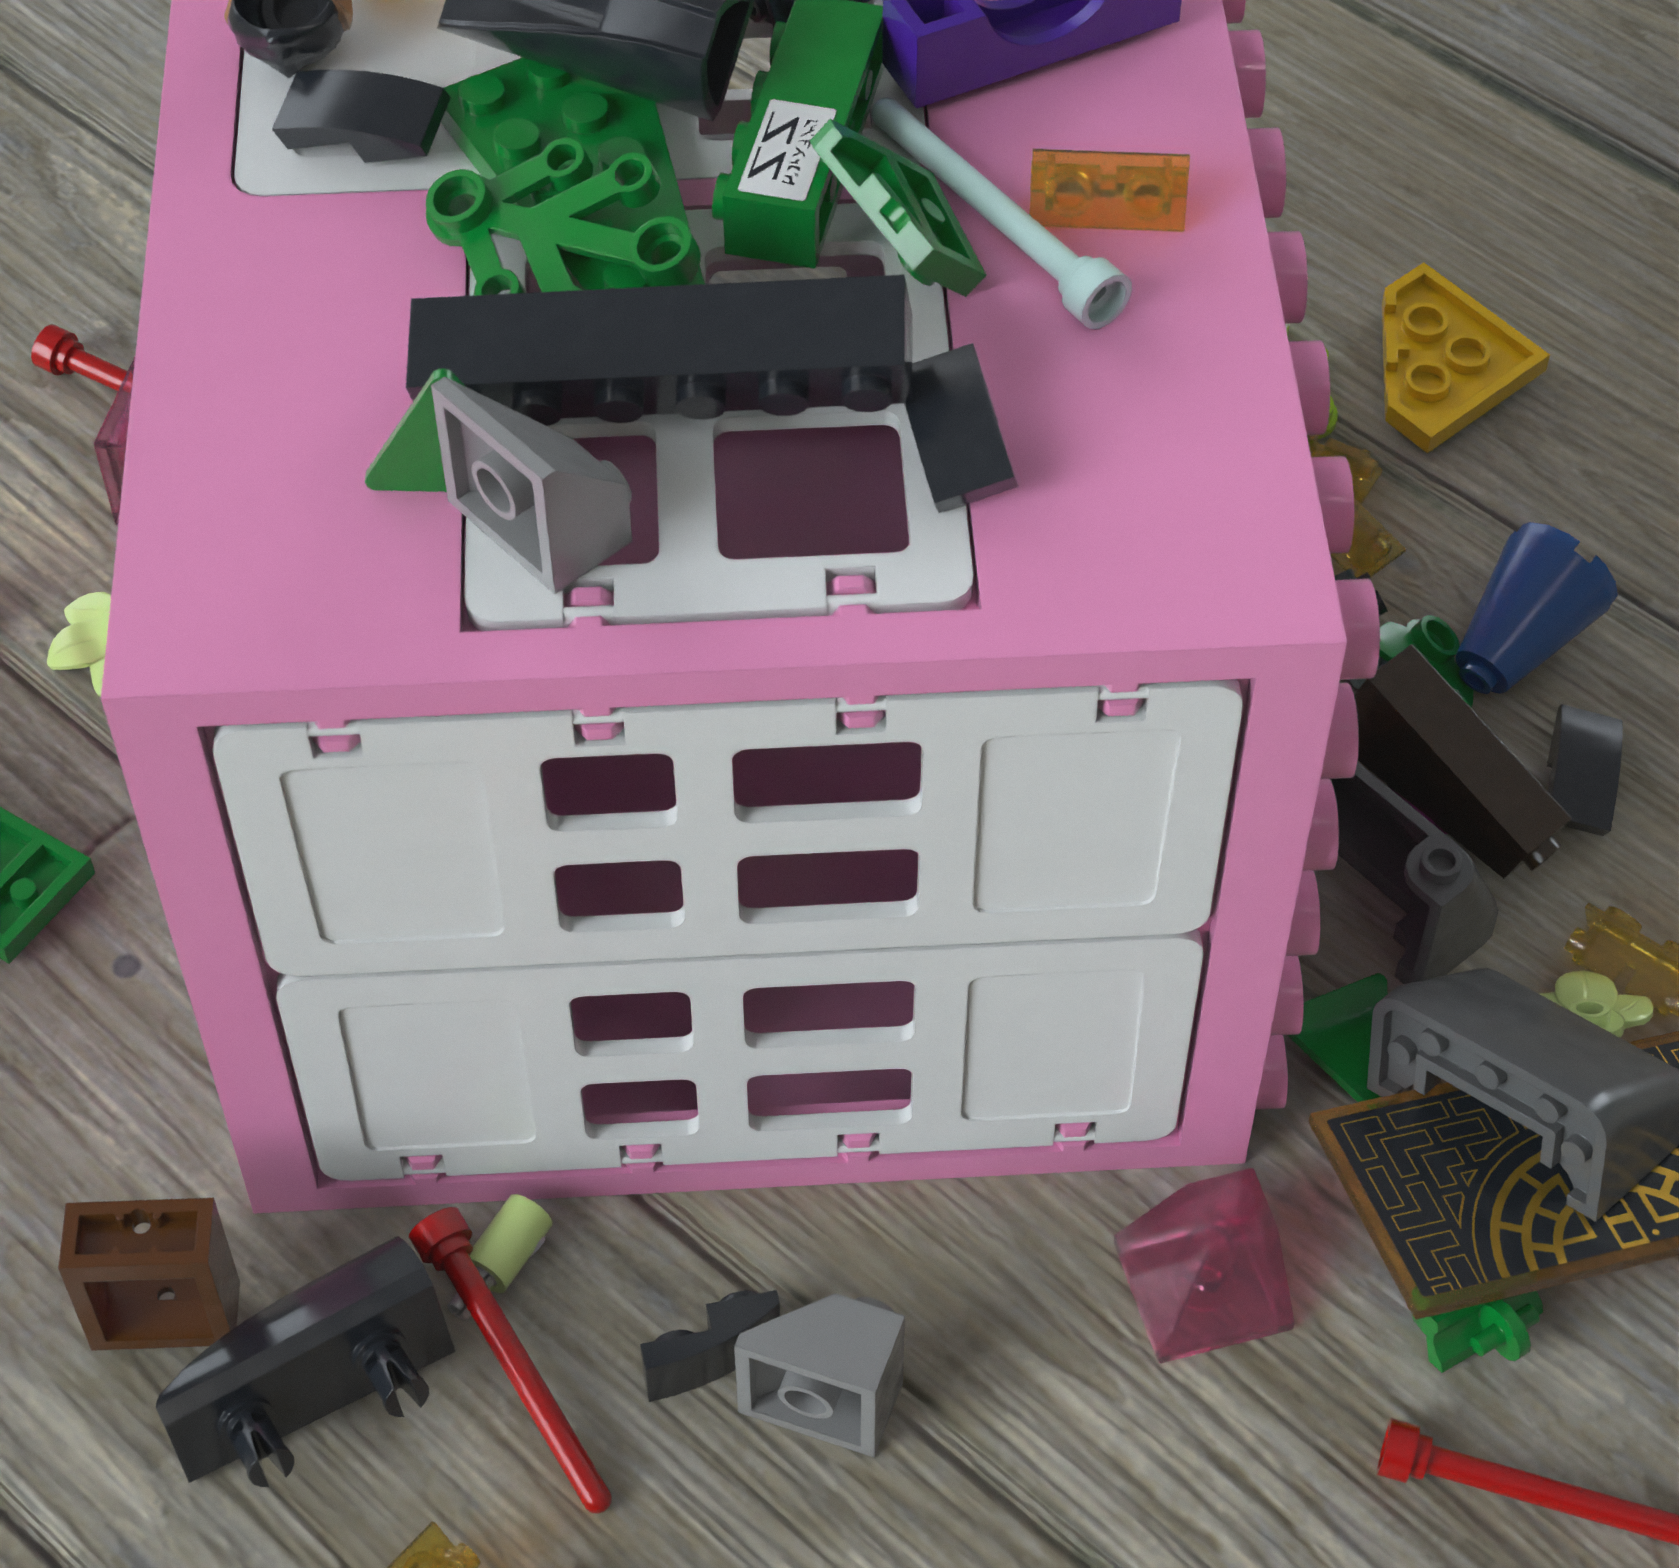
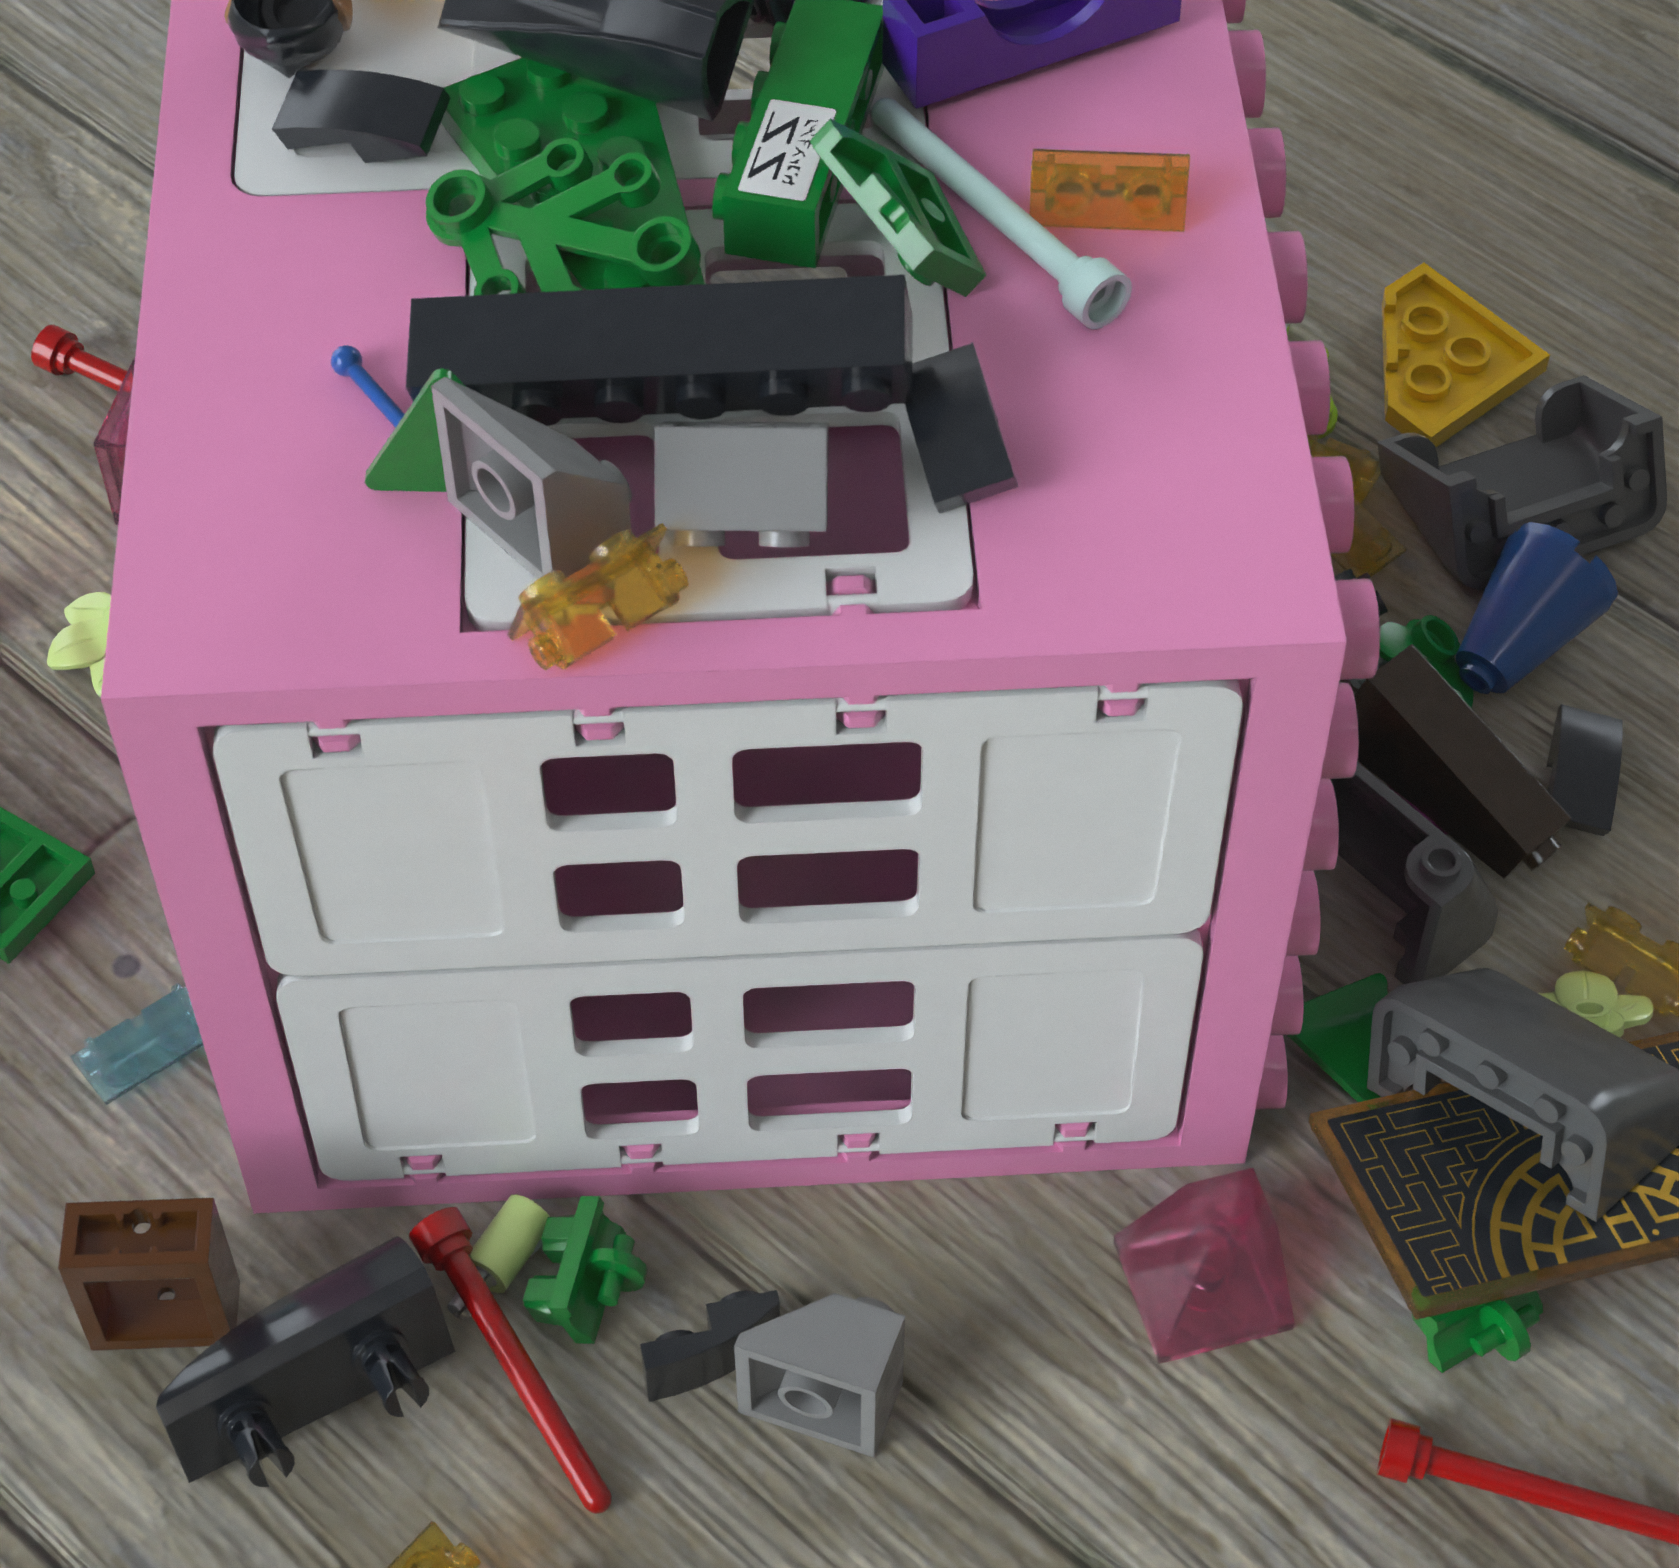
(140, 1046): none -> clear light blue hinge
(348, 362): none -> blue hinge
(568, 612): none -> clear yellow hinge
(592, 1271): none -> green hips
(741, 480): none -> light grey slope
(1586, 472): none -> dark grey windscreen

